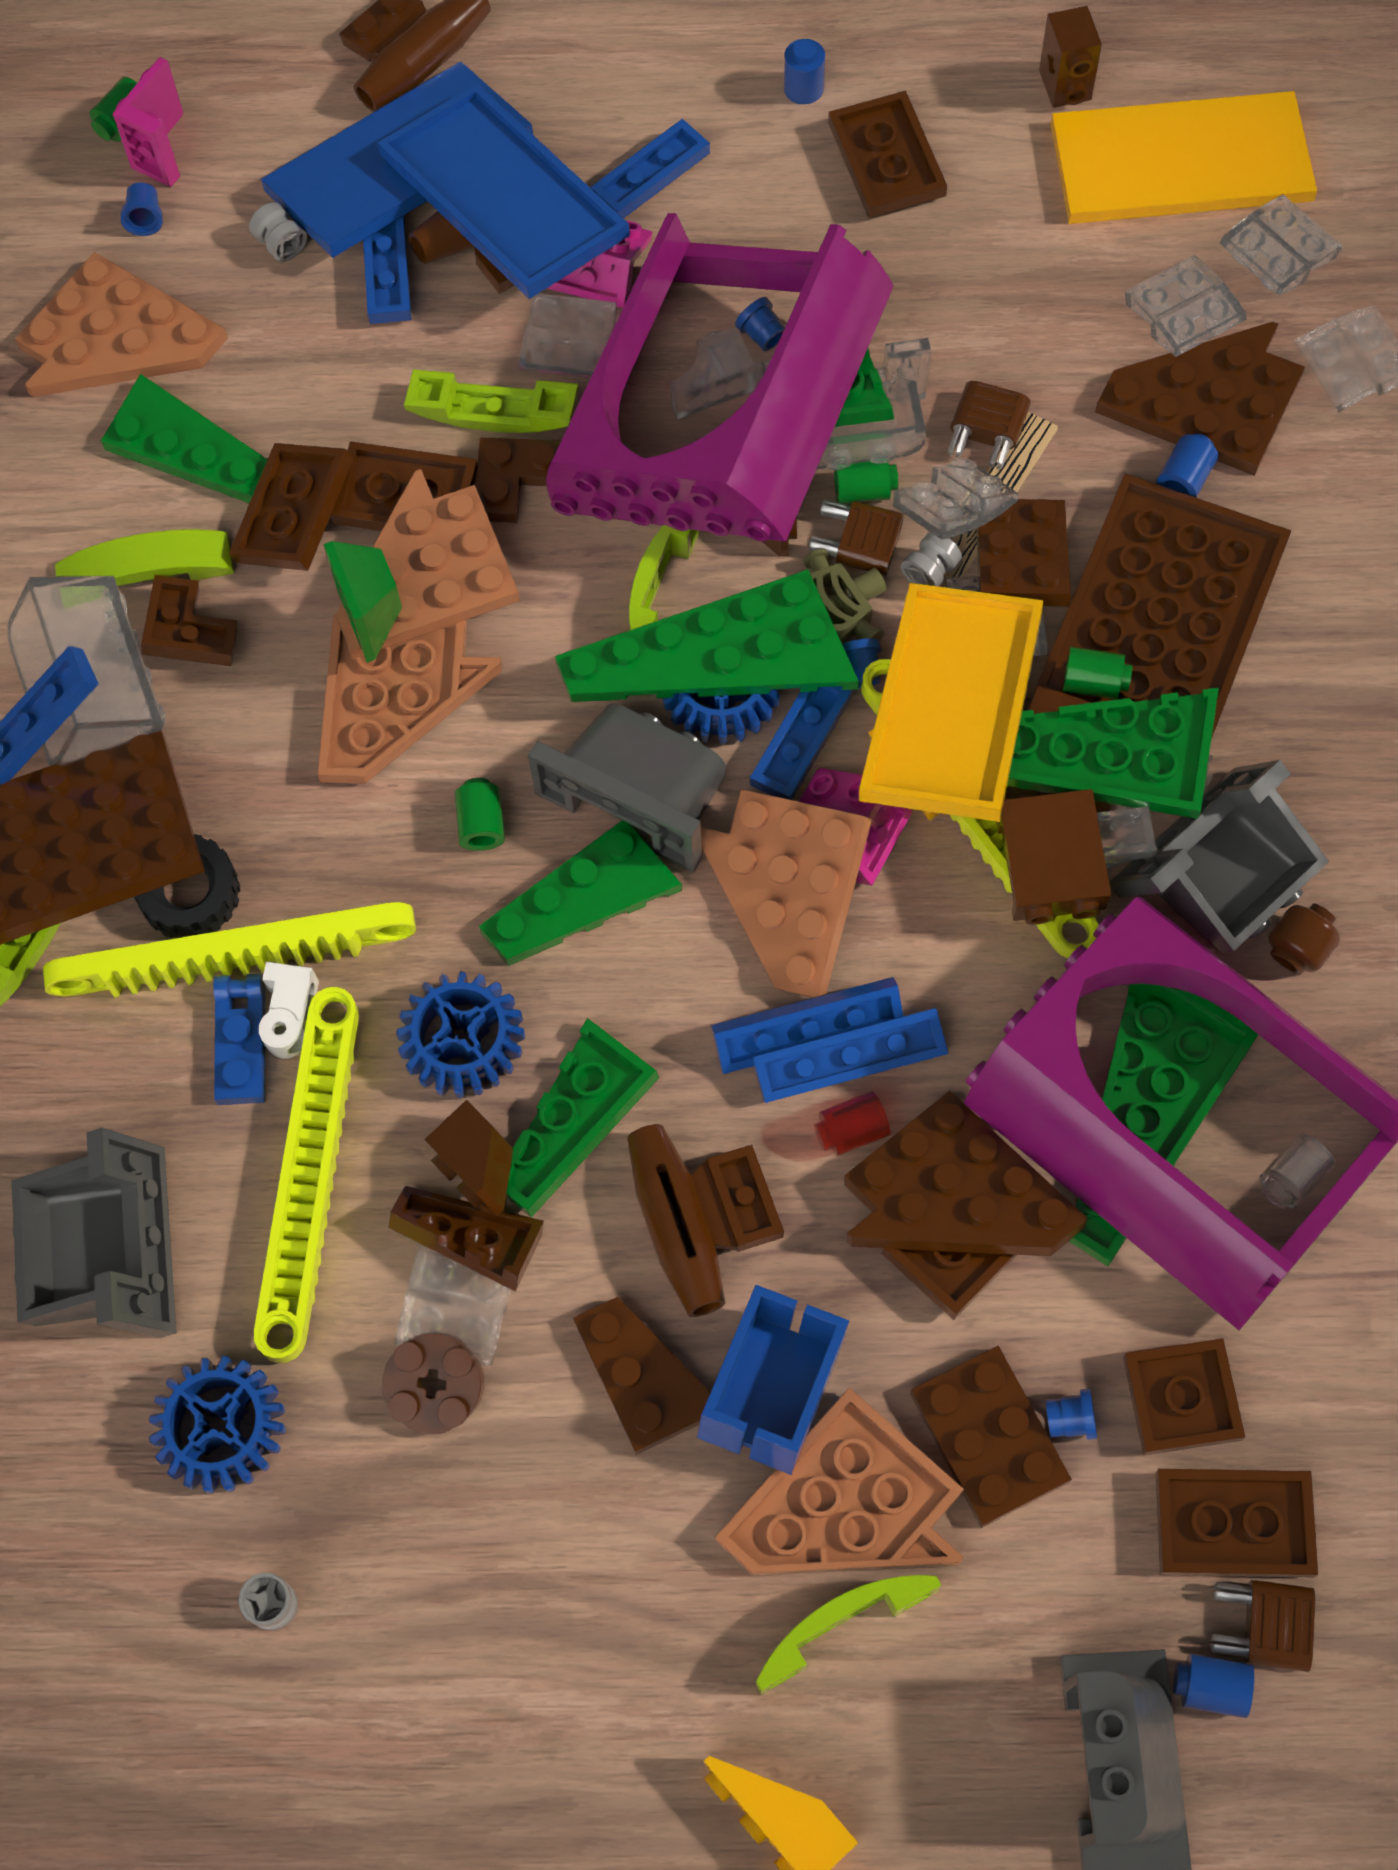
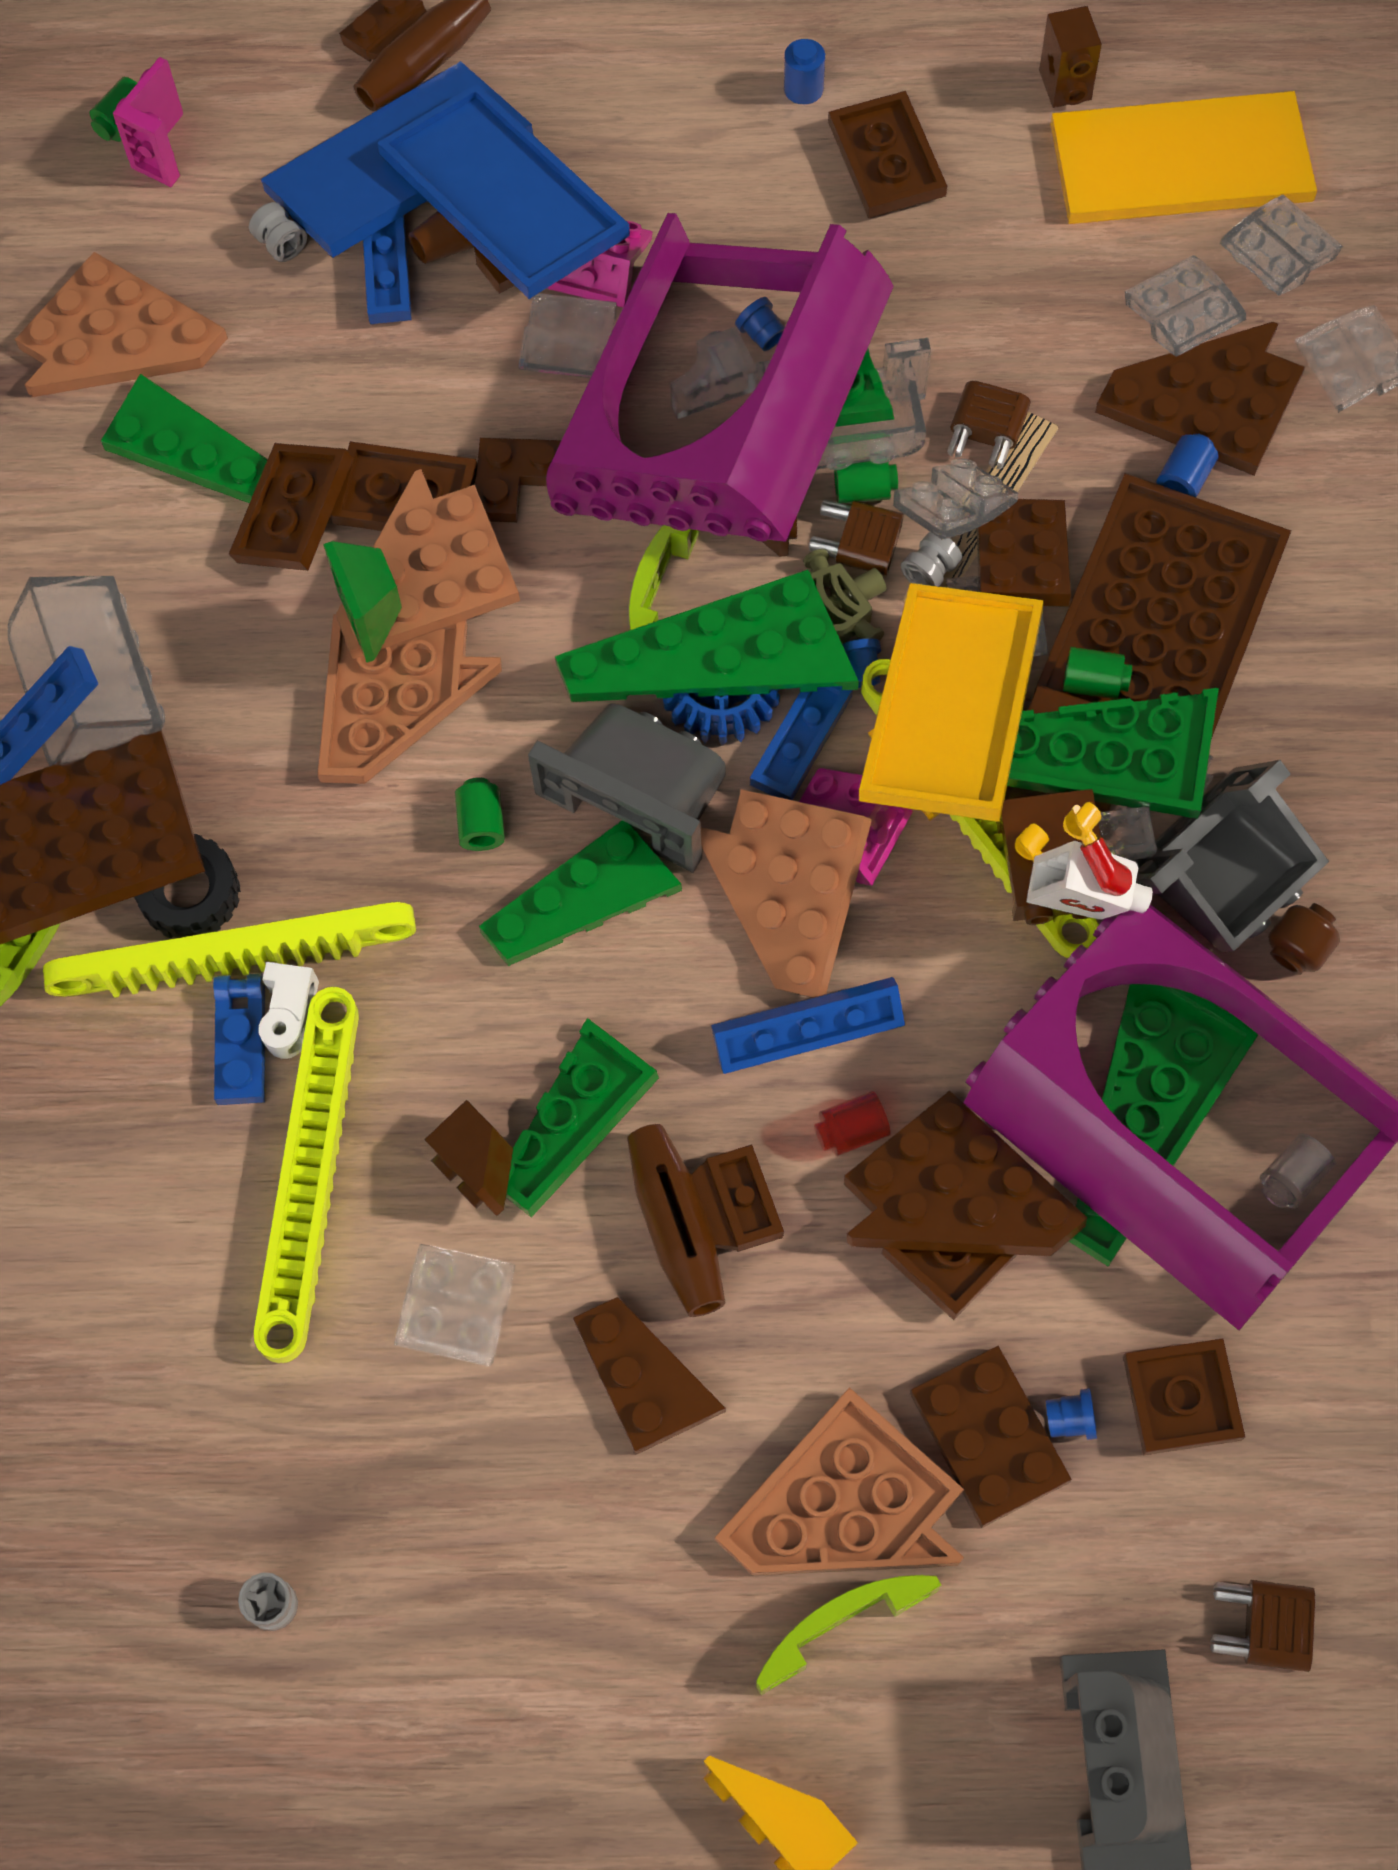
(96, 1239): dark grey windscreen -> none
(141, 210): blue piece -> none
(161, 553): lime slope -> none
(178, 633): reddish brown plate -> none
(204, 1438): blue gear -> none
(445, 1047): blue gear -> none
(450, 1406): reddish brown plate -> none
(470, 1236): reddish brown wing -> none
(488, 407): lime slope -> none
(652, 168): blue plate -> none
(772, 1380): blue piece -> none
(849, 1055): blue plate -> none
(1081, 875): none -> torso
(1215, 1685): blue brick -> none
(1236, 1523): reddish brown plate -> none

